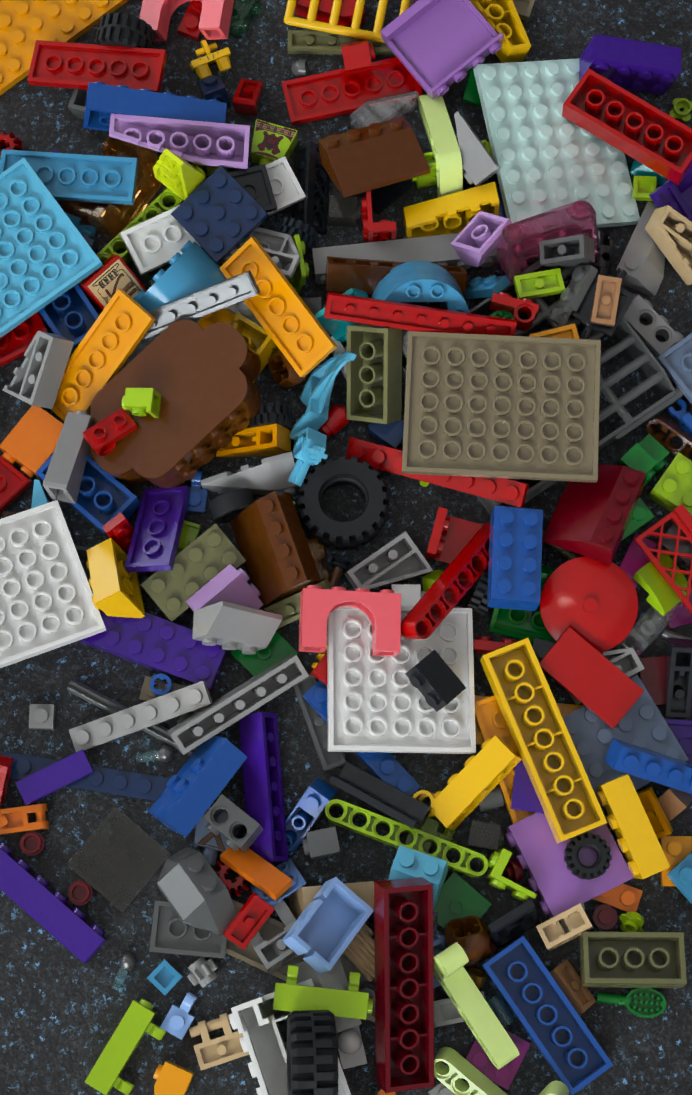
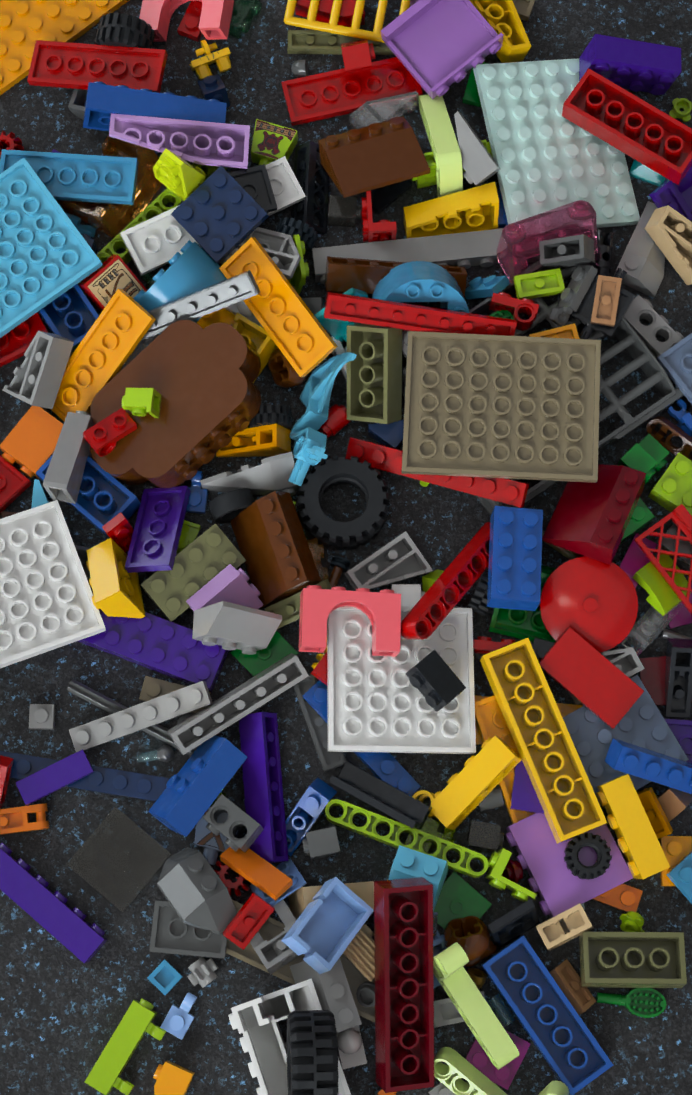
(32, 843): dark red plate -> none
(80, 892): dark red plate -> none
(127, 962): piece -> none
(162, 677): blue bush -> none
(220, 1049): tan plate -> none
(247, 97): red slope -> none
(340, 1002): lime brick -> none
(449, 537): red bracket -> none
(479, 238): lavender slope -> none
(605, 917): dark red plate -> none
(643, 187): lime plate -> none

